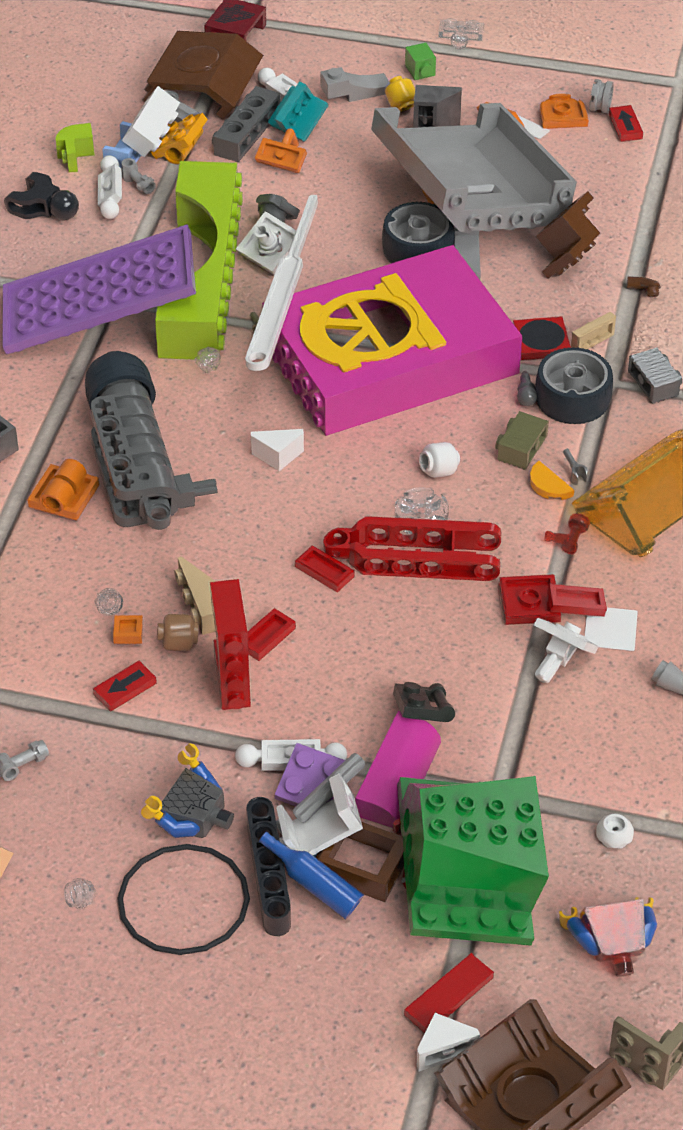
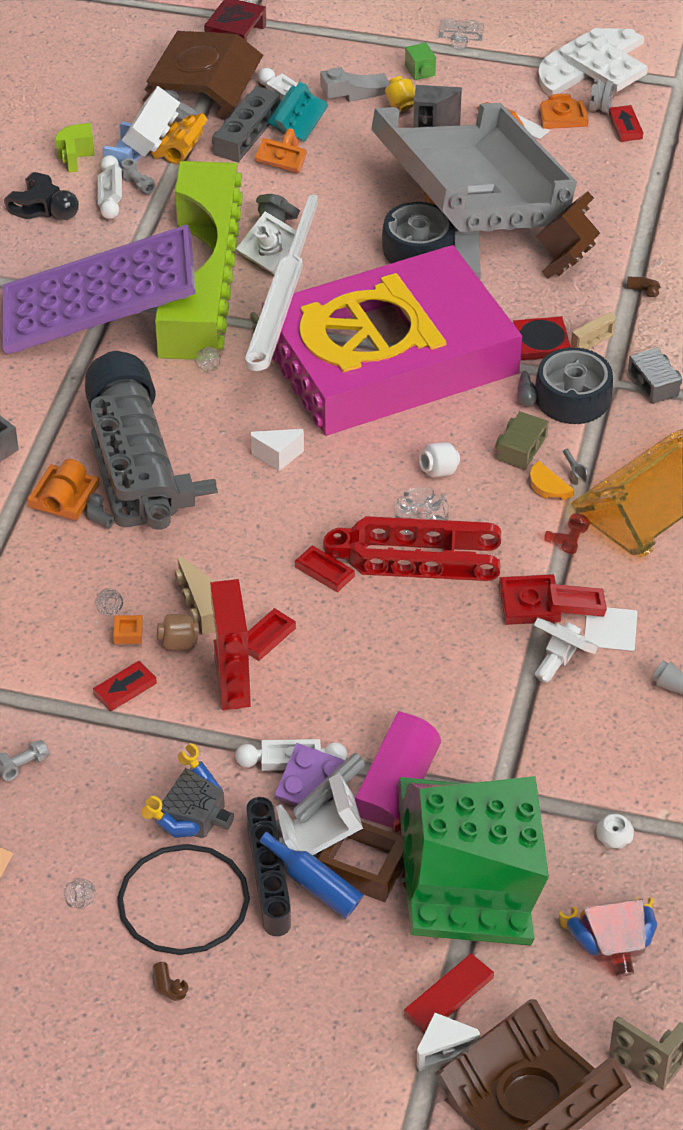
(96, 513): none -> dark grey arm
(167, 987): none -> reddish brown arm
(415, 702): pearl dark grey plate -> none
(594, 54): none -> white plate

